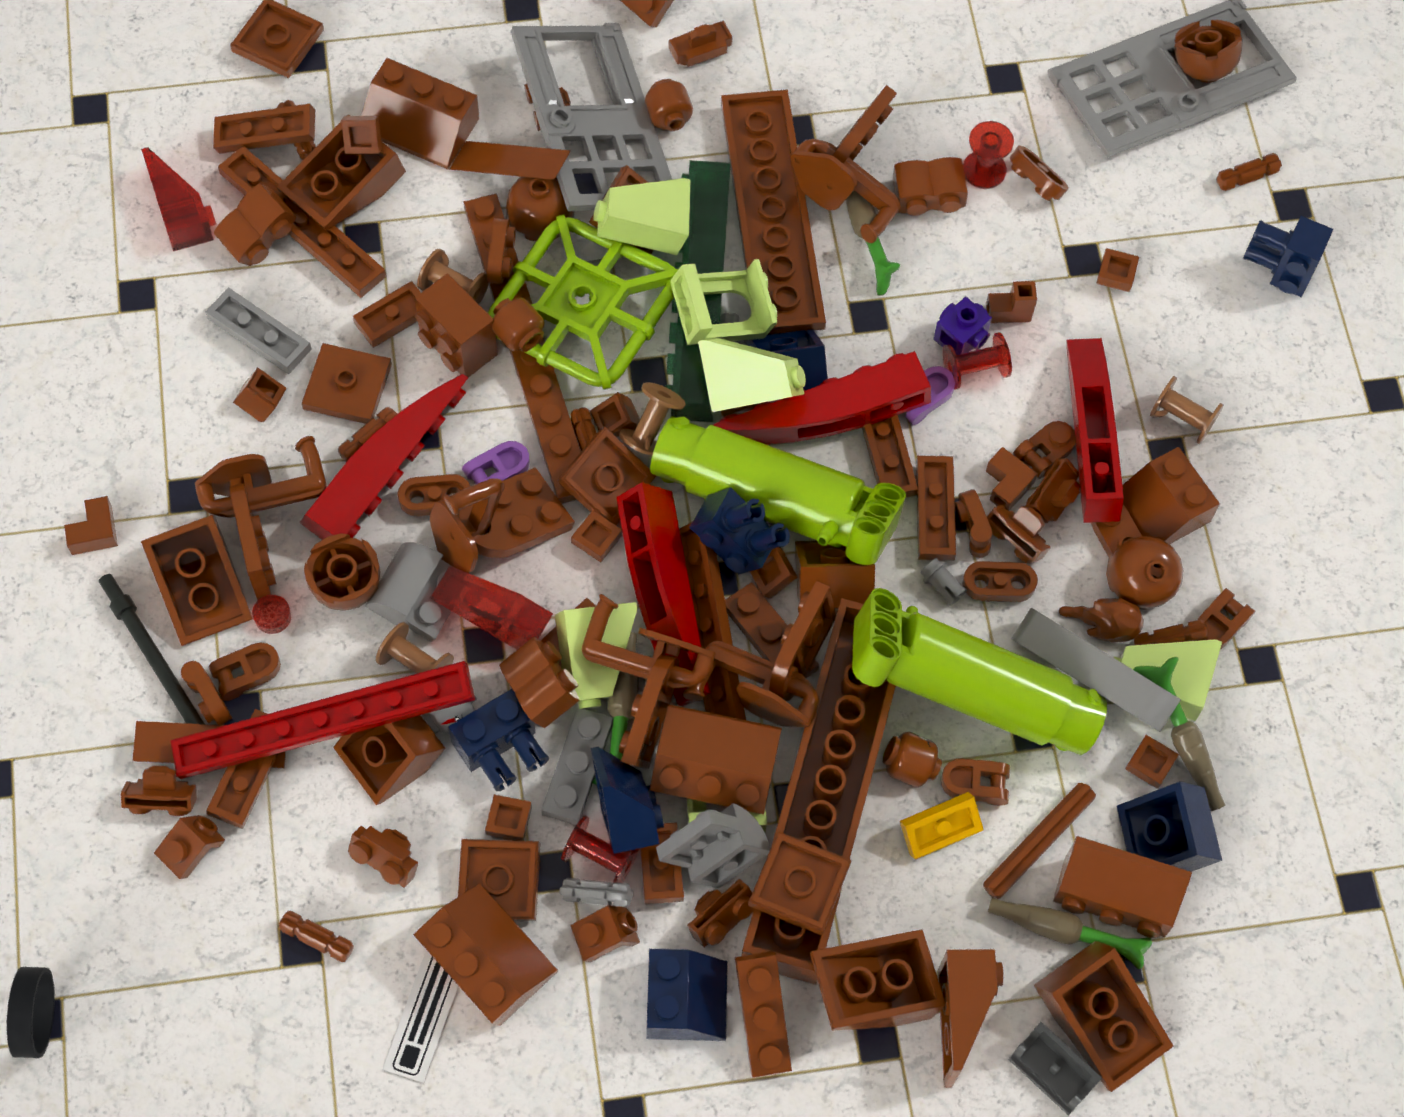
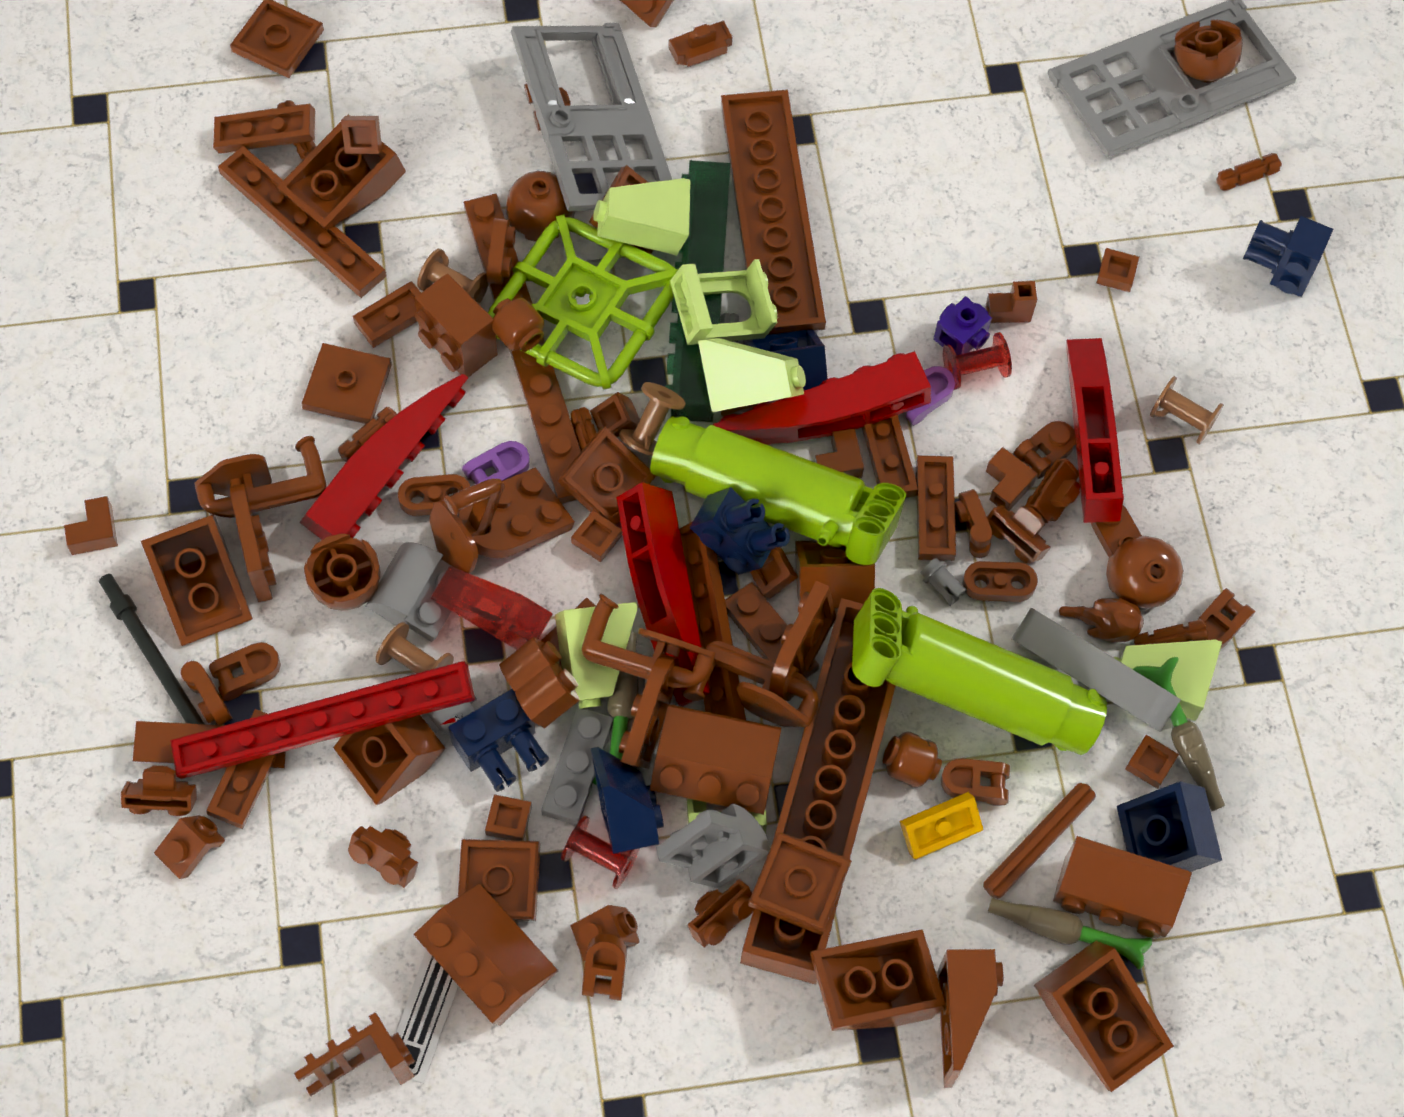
(30, 1012): black tyre -> none
(180, 205): clear red slope -> none
(255, 225): dark orange brick -> none
(258, 330): light grey plate -> none
(259, 395): dark orange slope -> none
(271, 614): clear red tile -> none
(316, 936): dark orange axle -> none
(370, 1043): none -> dark orange plate
(421, 112): dark orange slope -> none
(510, 160): dark orange sticker -> none
(596, 892): light grey axle -> none
(605, 957): none -> dark orange plate
(661, 880): dark orange plate -> none
(668, 105): dark orange head -> none
(686, 996): dark blue slope -> none
(763, 1014): dark orange plate -> none
(831, 175): dark orange plate -> none
(845, 454): none -> dark orange piece
(862, 213): piece -> none
(930, 185): dark orange brick -> none
(989, 144): clear red piece -> none
(1030, 166): dark orange plate -> none
(1055, 1068): dark grey hinge -> none
(1169, 498): dark orange slope -> none

